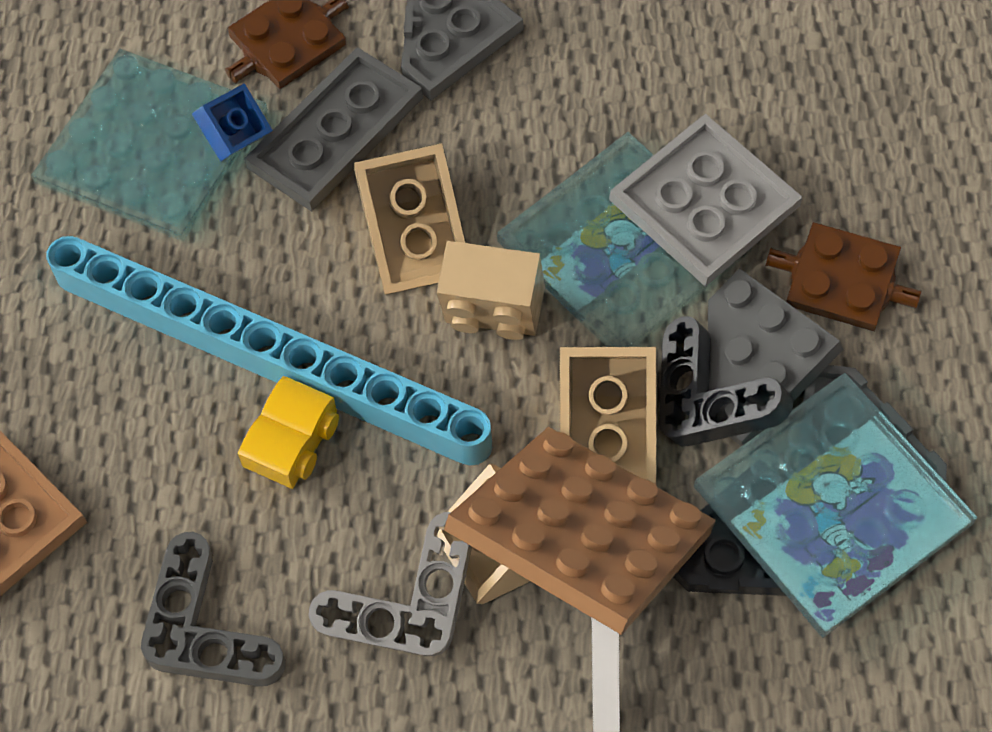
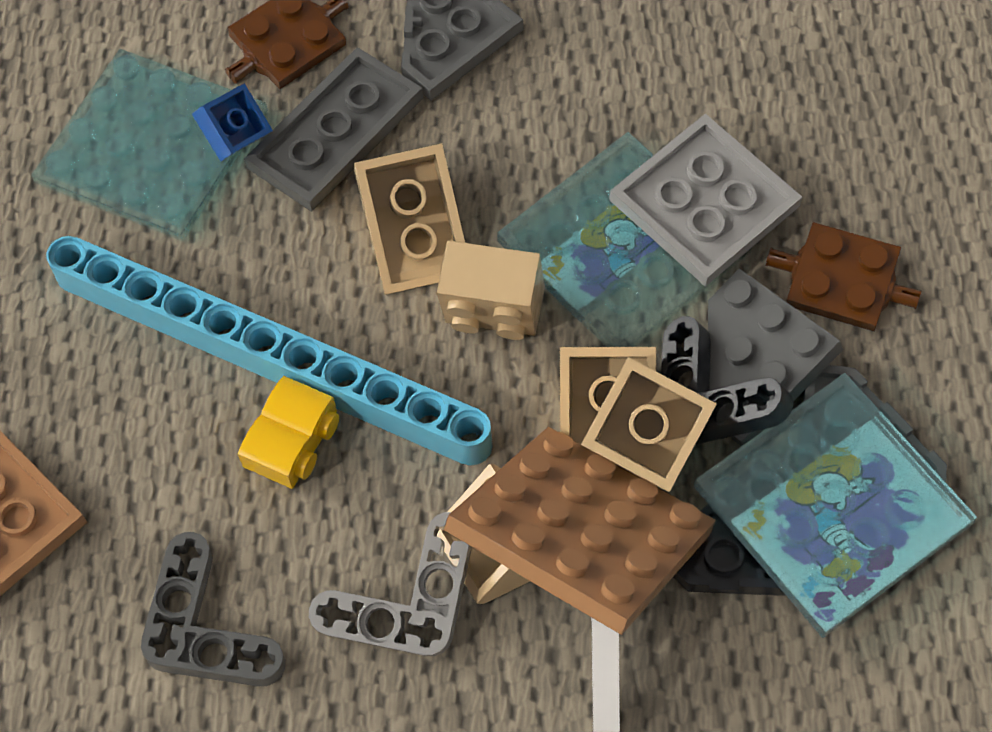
(648, 424): none -> tan brick

